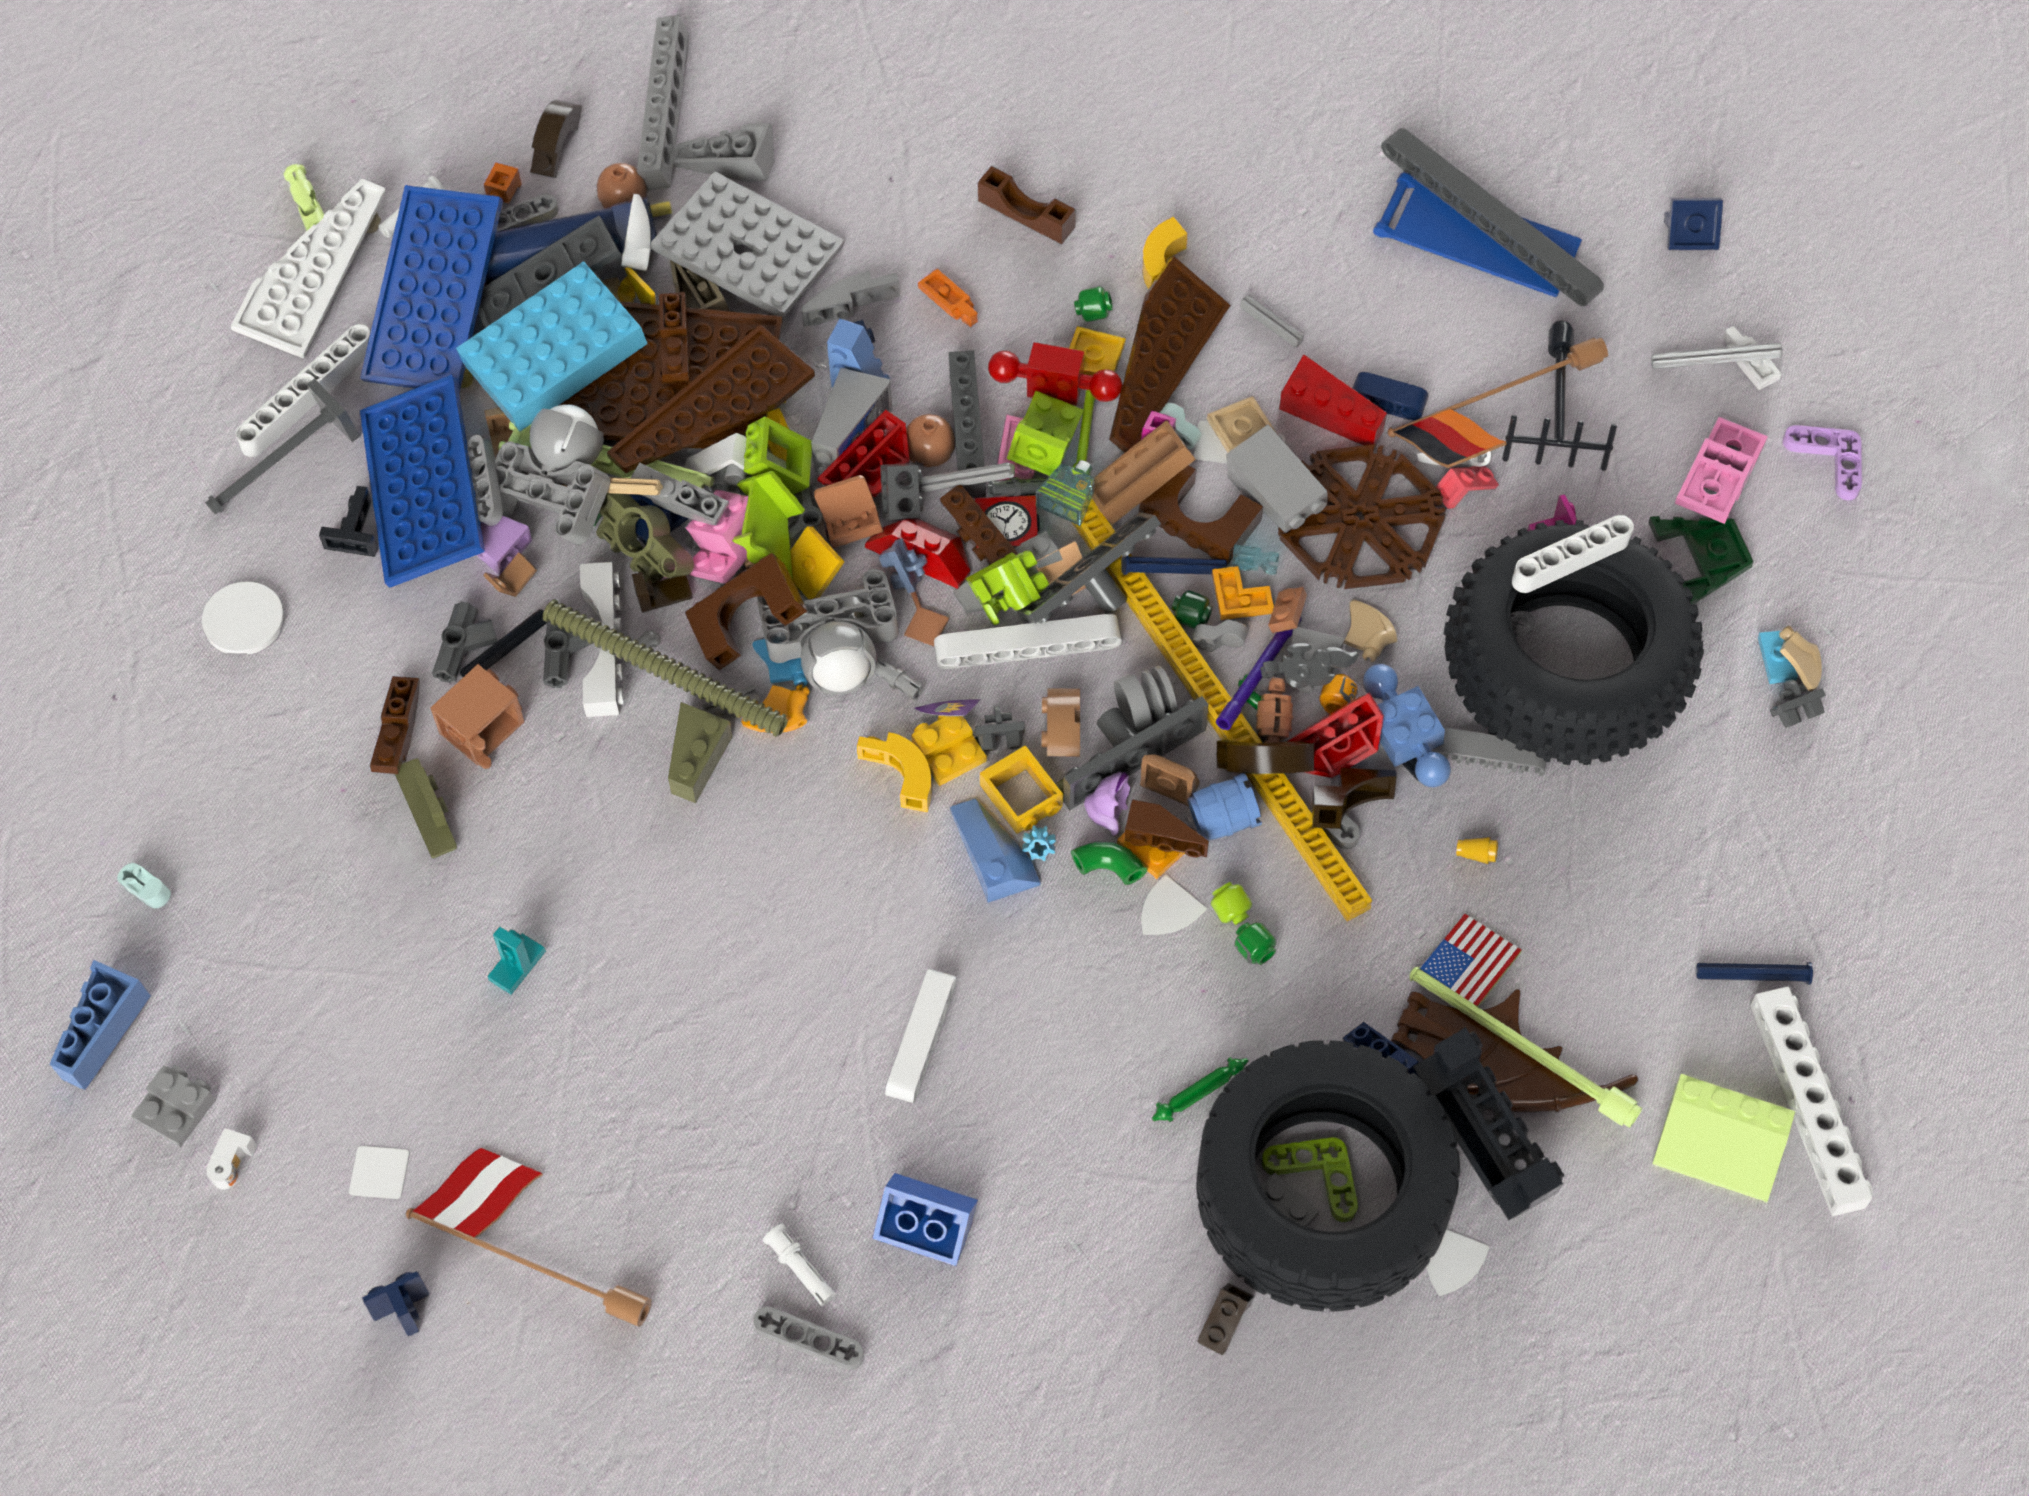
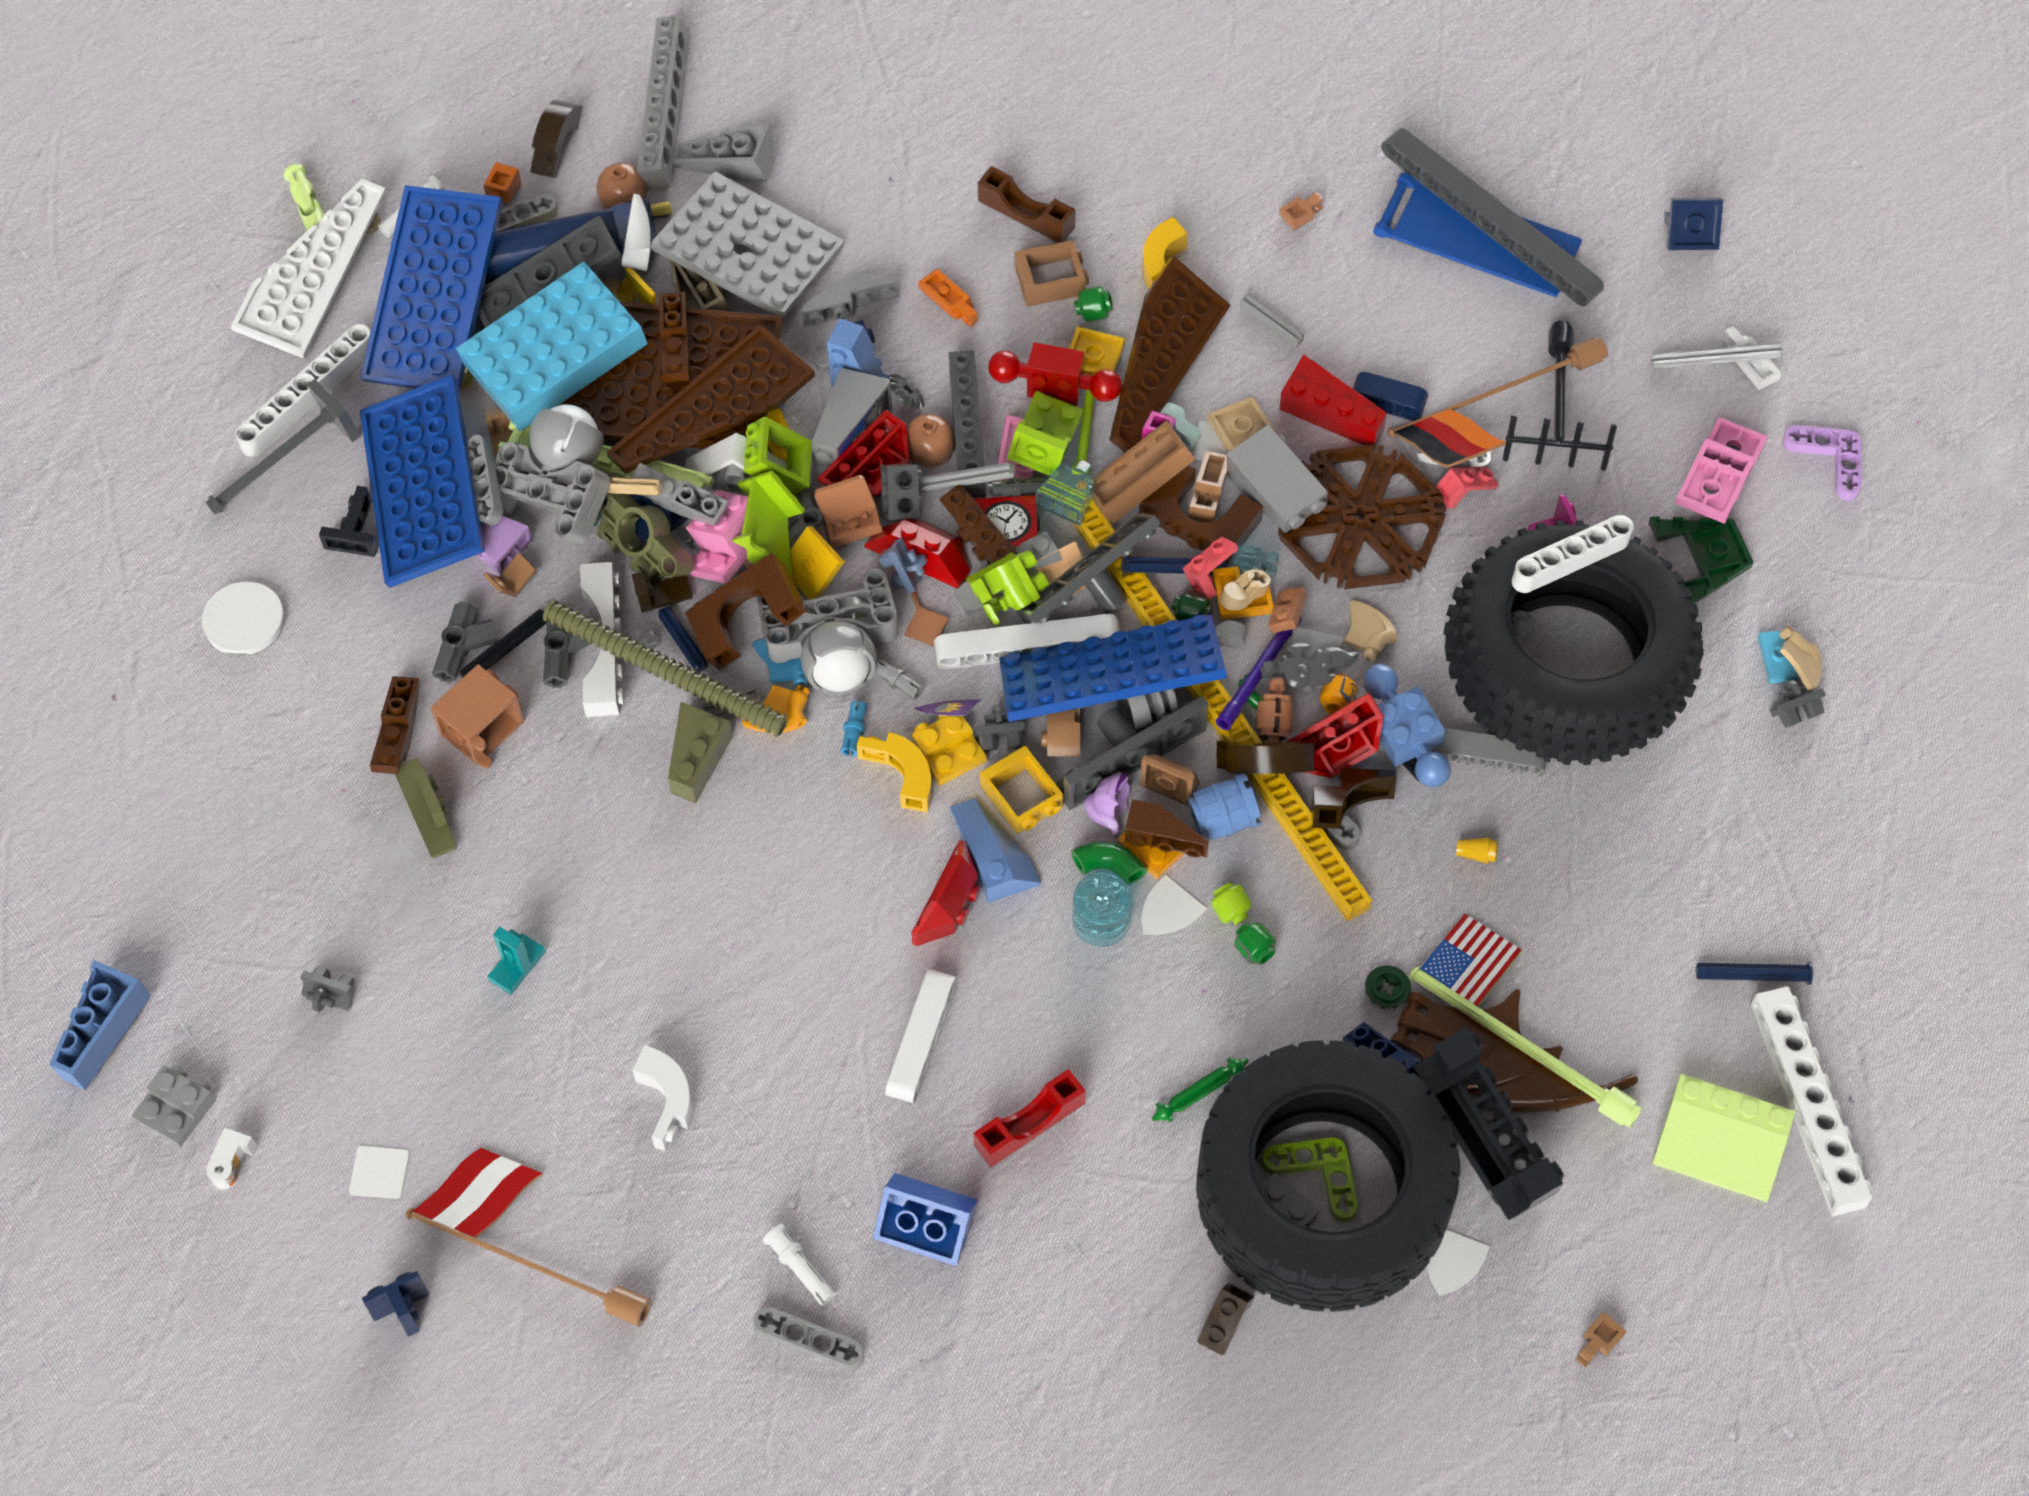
(133, 879): light aqua piece -> none
(325, 991): none -> dark grey hips
(666, 1076): none -> white arch
(682, 639): none -> dark blue axle
(853, 728): none -> dark azure pin
(905, 392): none -> dark grey gear
(949, 900): none -> red wedge
(1008, 1134): none -> red arch
(1042, 836): medium azure gear -> none
(1052, 290): none -> medium nougat window
(1102, 909): none -> clear light blue wheel
(1111, 667): none -> blue plate
(1200, 566): none -> coral bracket
(1208, 488): none -> medium nougat slope
(1245, 589): none -> tan piece
(1301, 212): none -> nougat plate
(1392, 976): none -> dark green gear
(1602, 1337): none -> medium nougat plate

